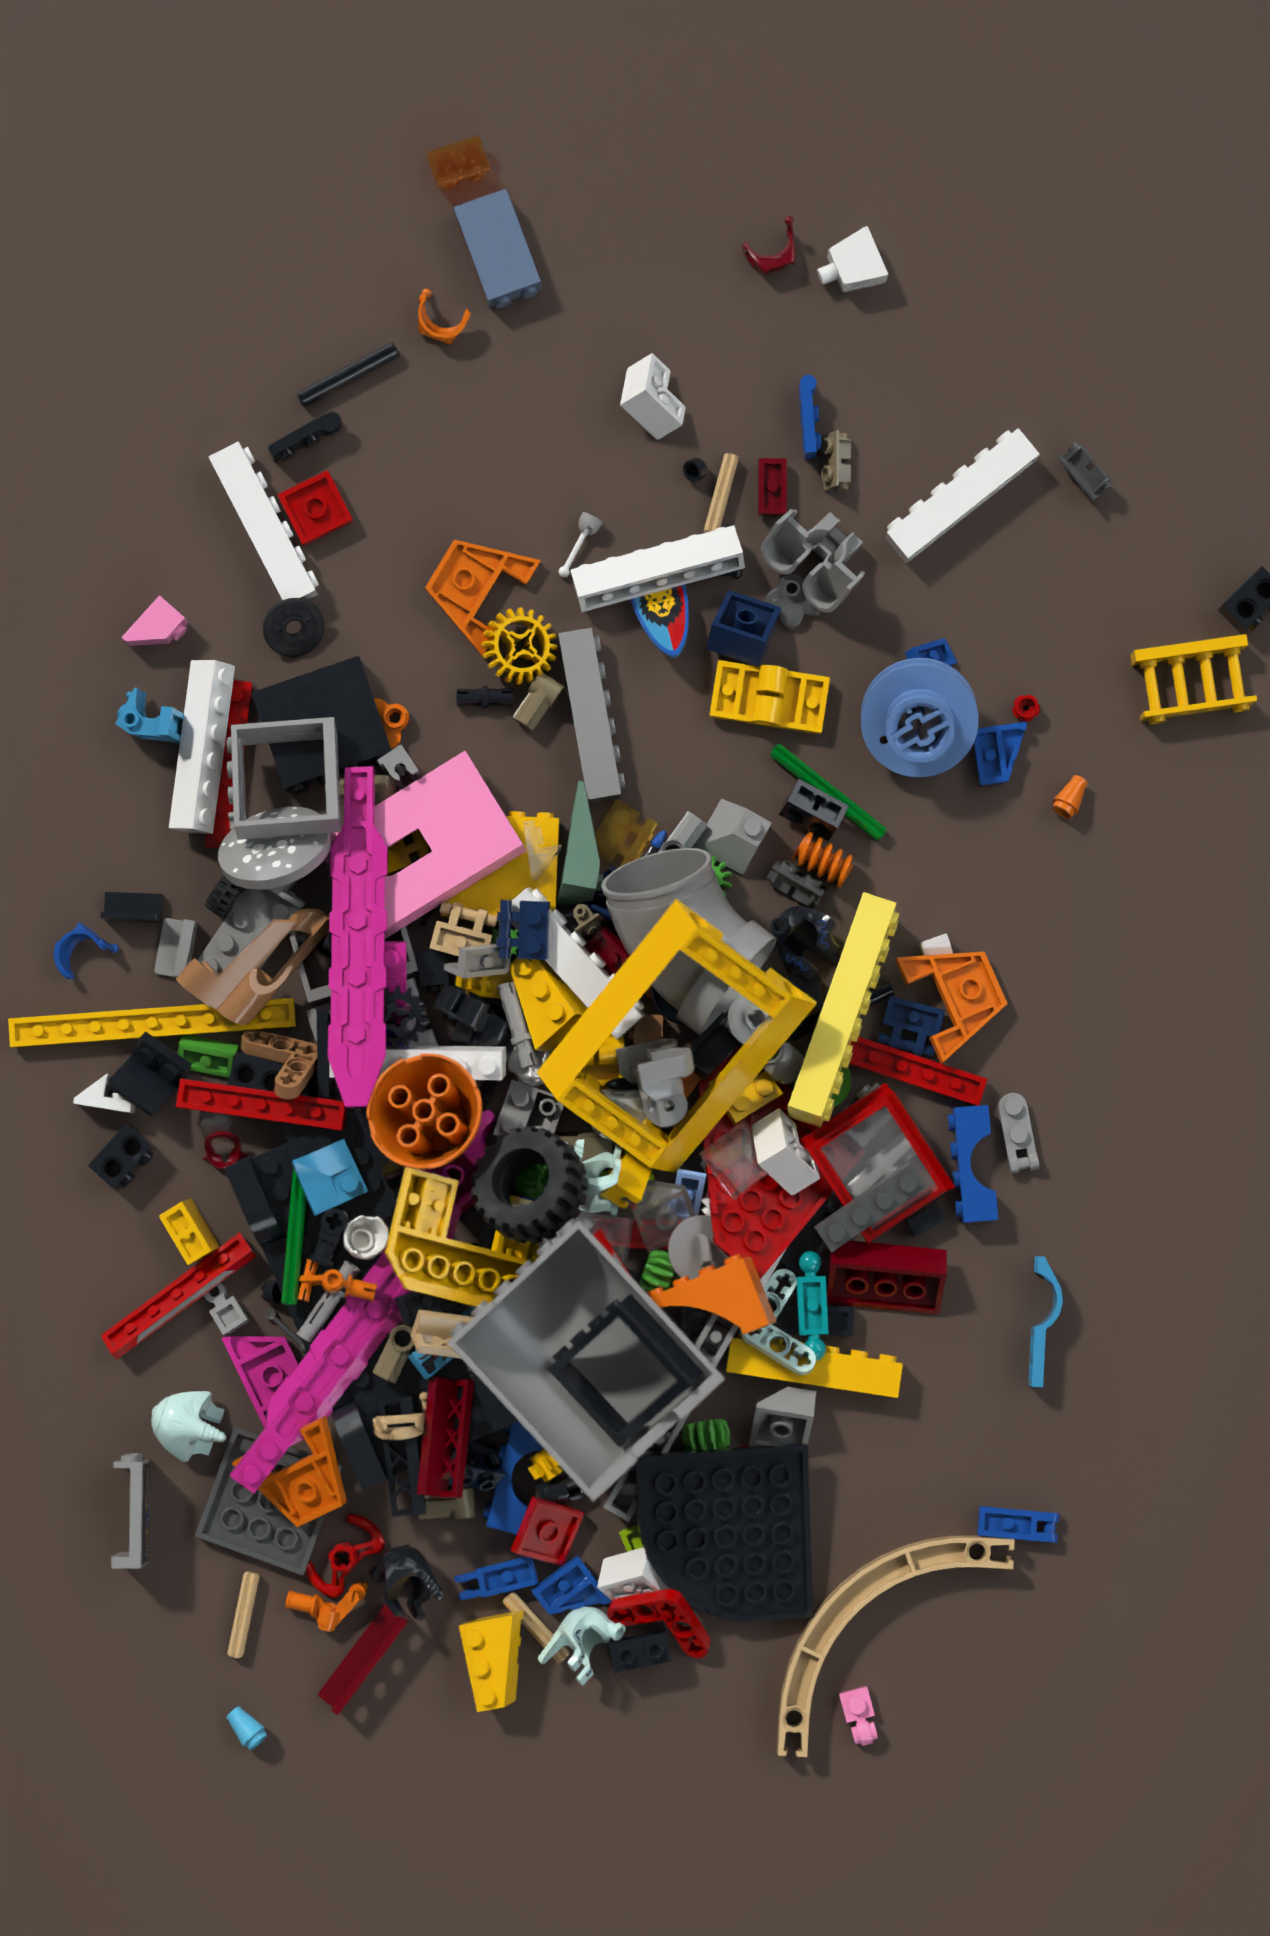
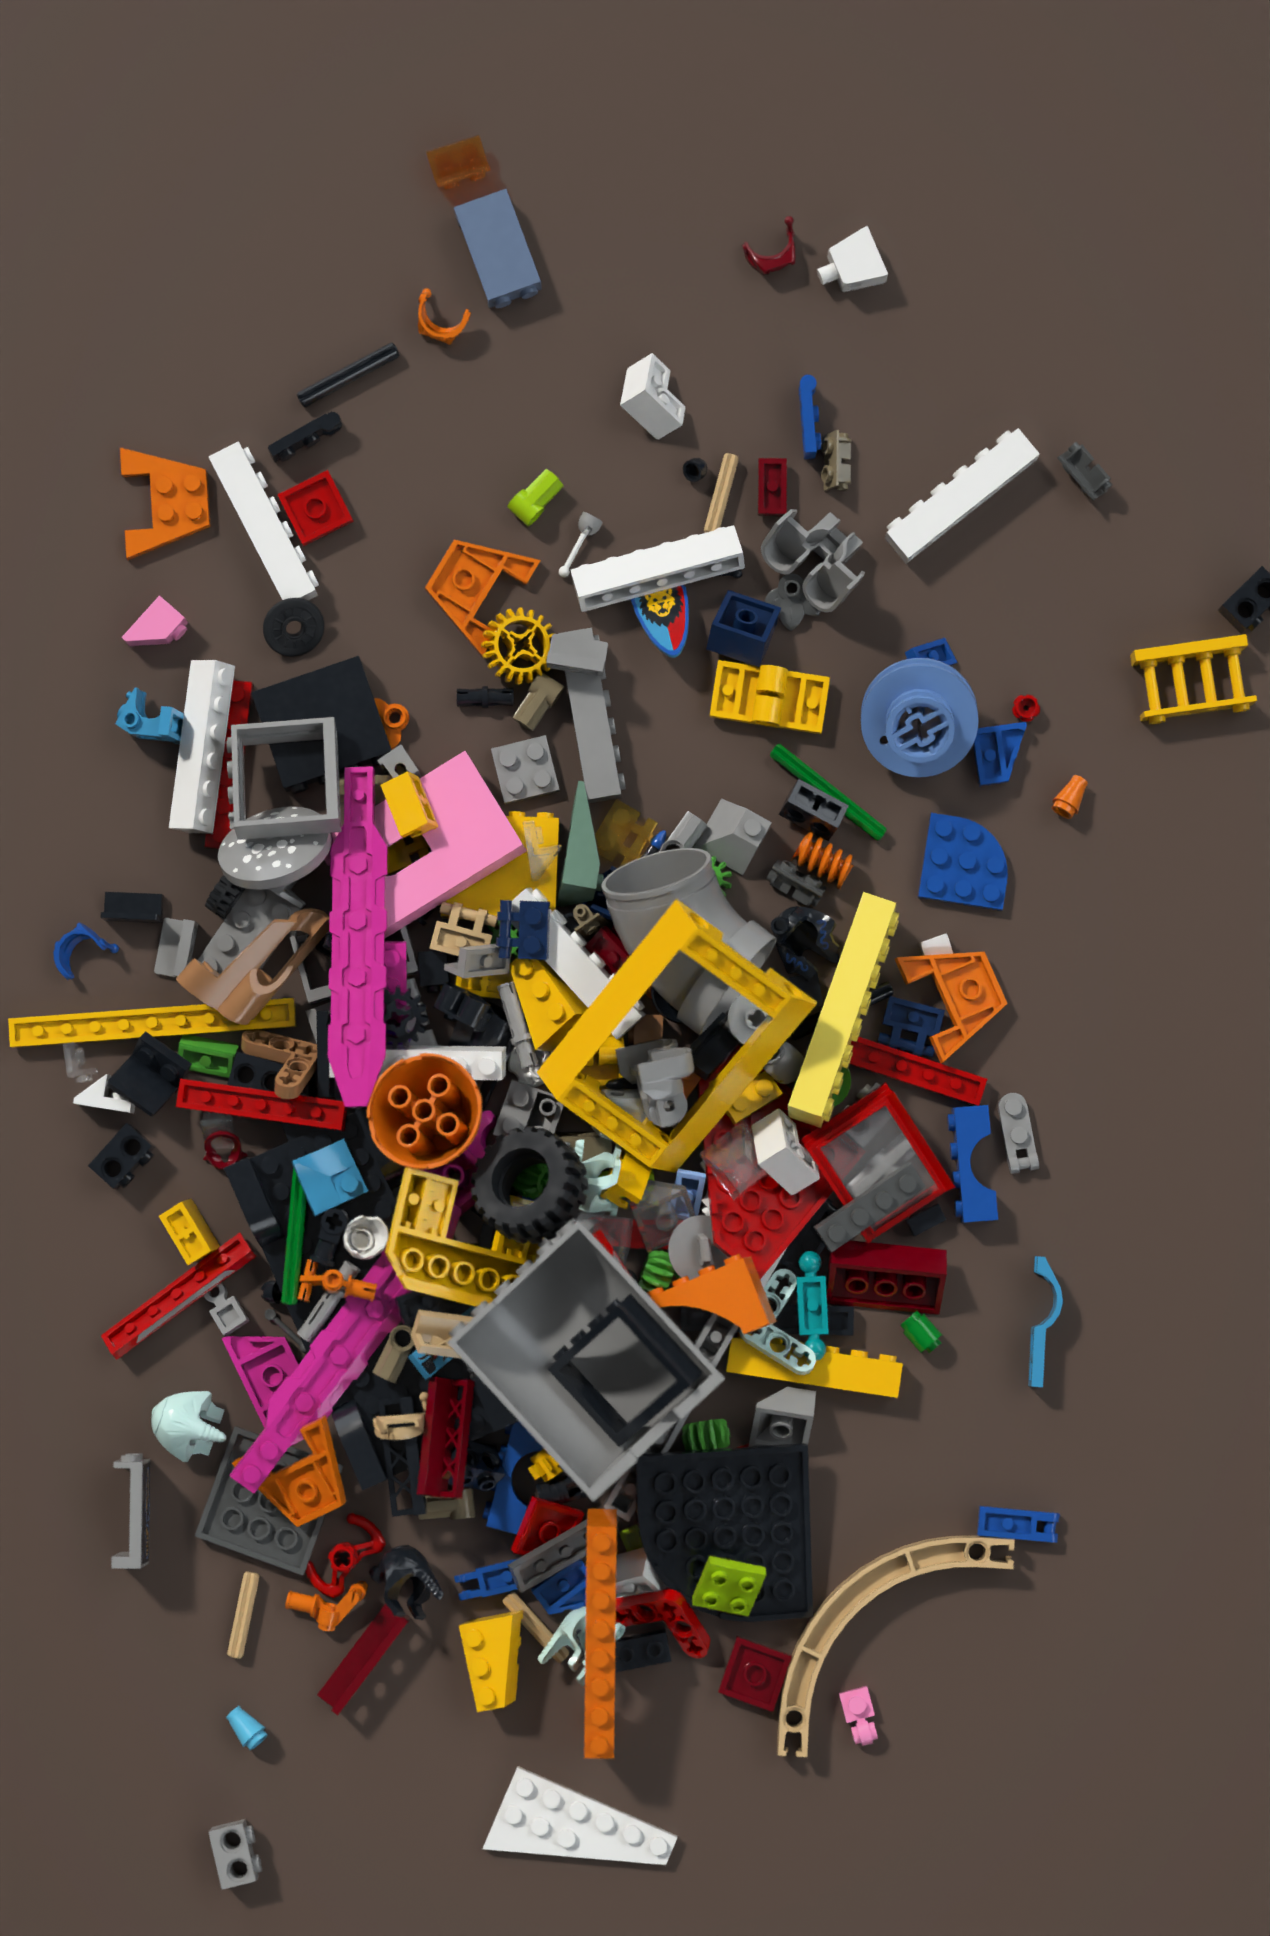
(74, 1059): none -> clear bracket
(177, 501): none -> orange wing
(227, 1854): none -> light grey brick
(409, 805): none -> yellow hinge
(525, 769): none -> light grey plate
(530, 503): none -> lime piece
(550, 1557): none -> dark grey plate
(558, 1821): none -> white wing
(577, 655): none -> light grey panel
(600, 1633): none -> orange arch
(728, 1586): none -> lime plate
(754, 1673): none -> dark red plate
(921, 1332): none -> green brick
(963, 864): none -> blue plate

